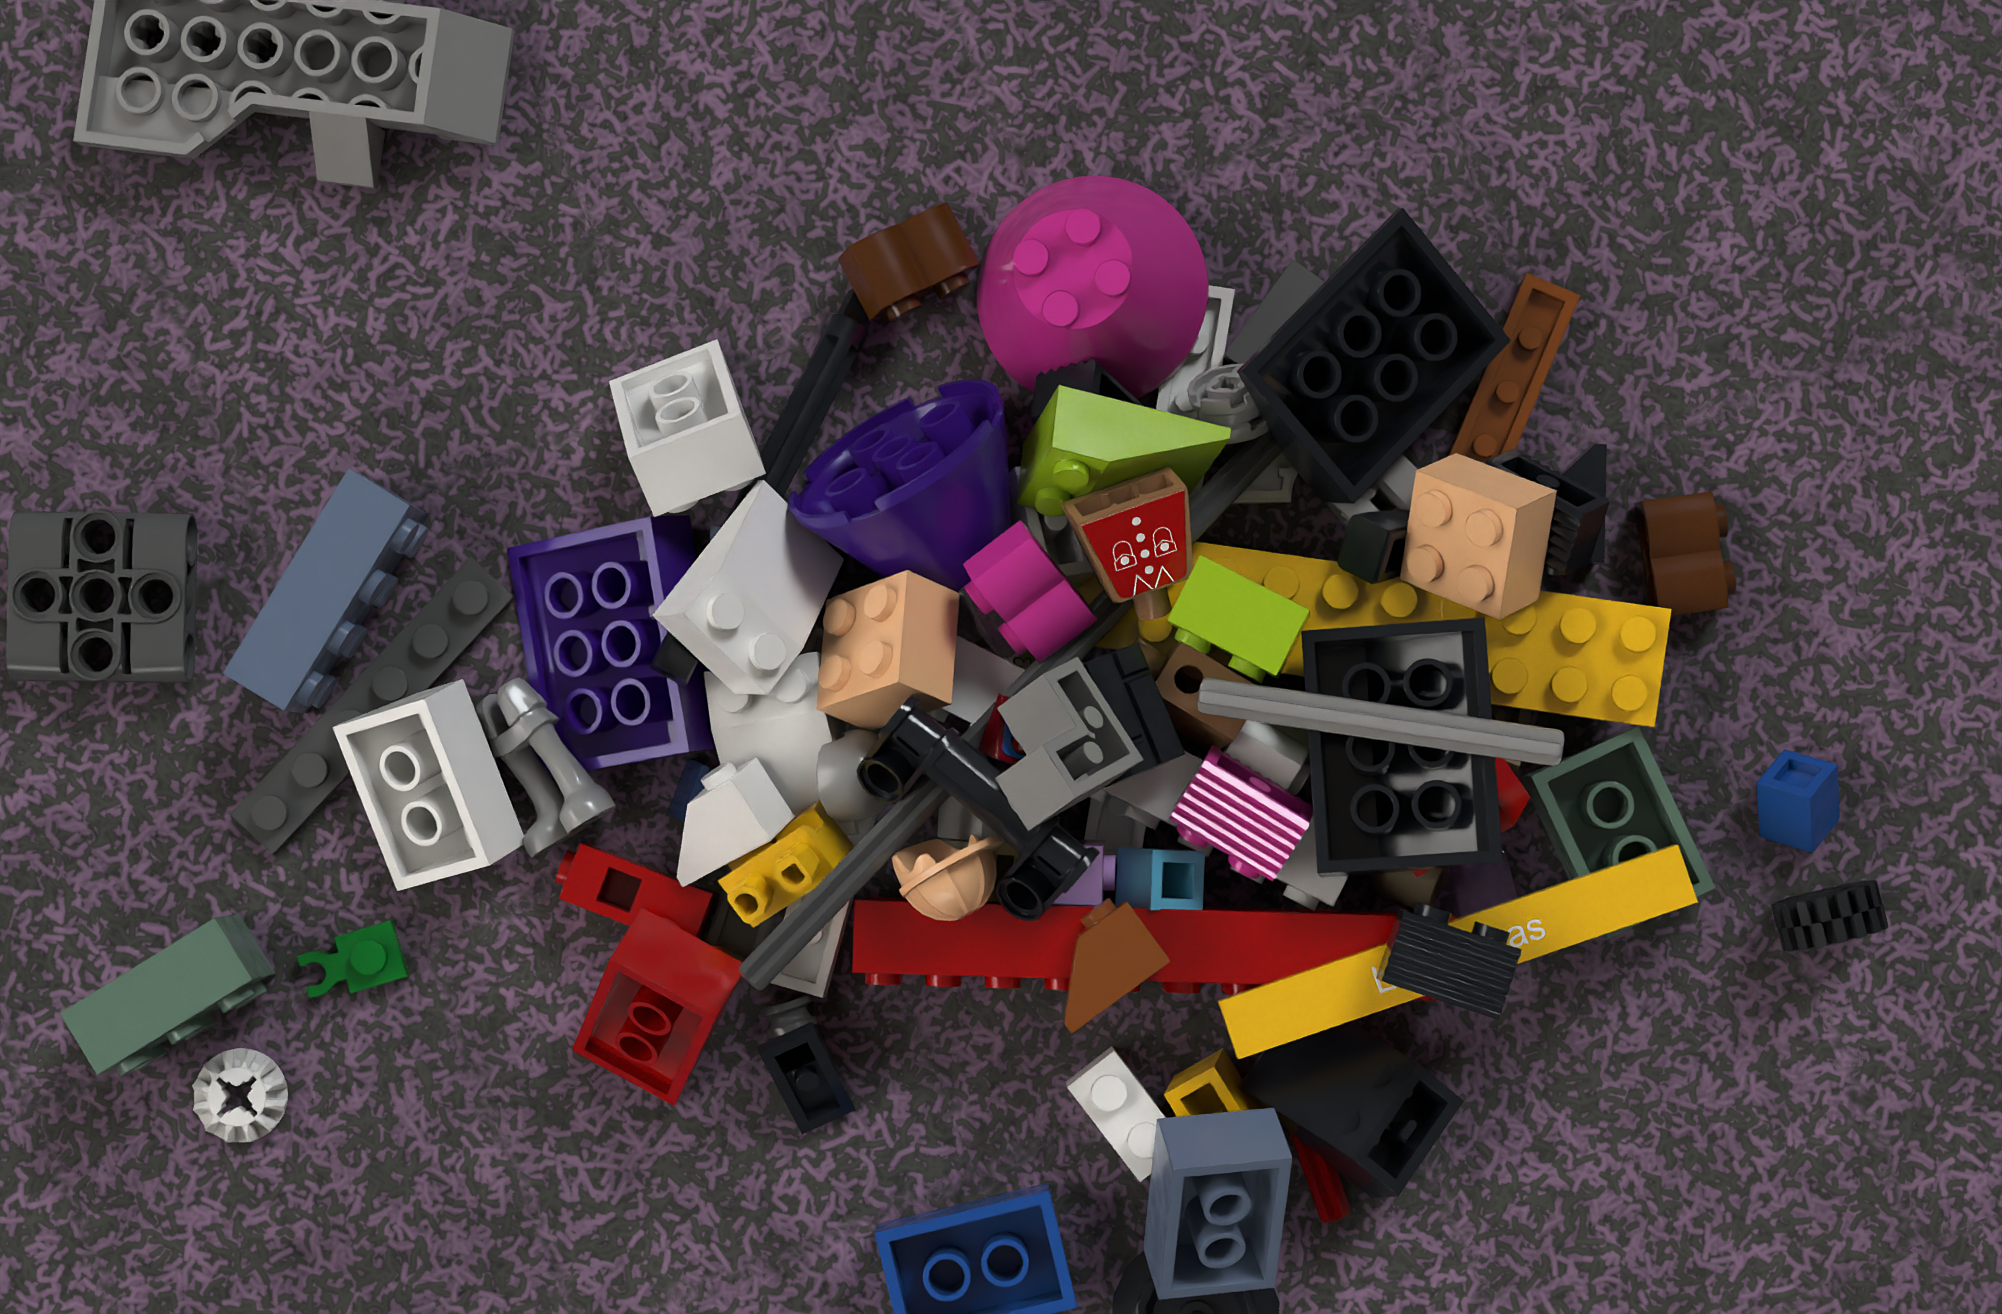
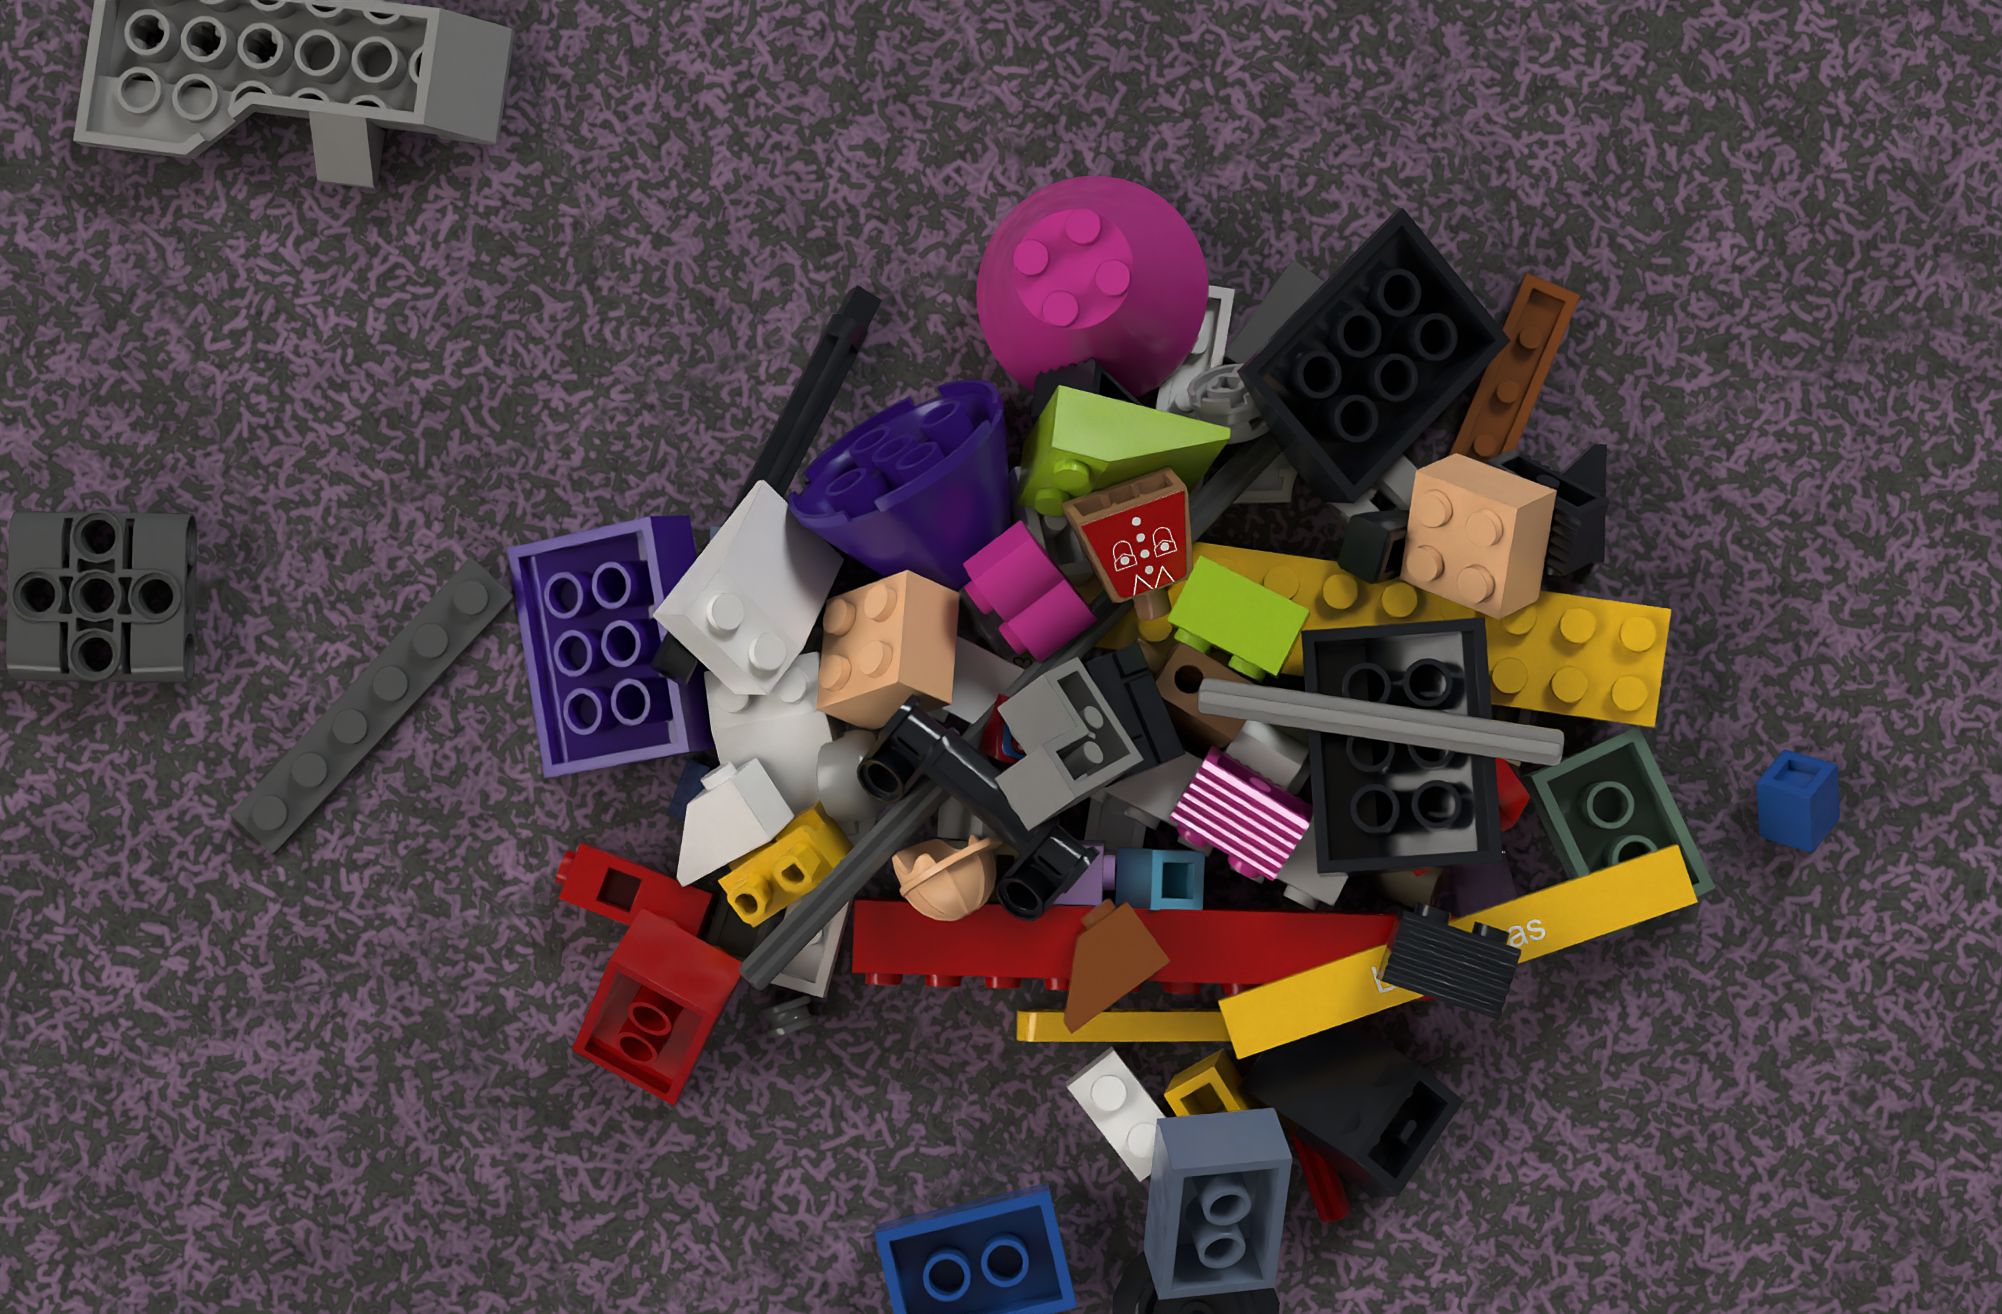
(169, 996): sand green brick -> none
(267, 1095): white gear -> none
(327, 594): sand blue brick -> none
(363, 959): green plate -> none
(430, 785): white slope -> none
(515, 724): light grey piece -> none
(686, 429): white slope -> none
(807, 1077): black slope -> none
(909, 263): reddish brown brick -> none
(1125, 1026): none -> yellow beam
(1684, 554): reddish brown brick -> none
(1829, 915): black tyre -> none

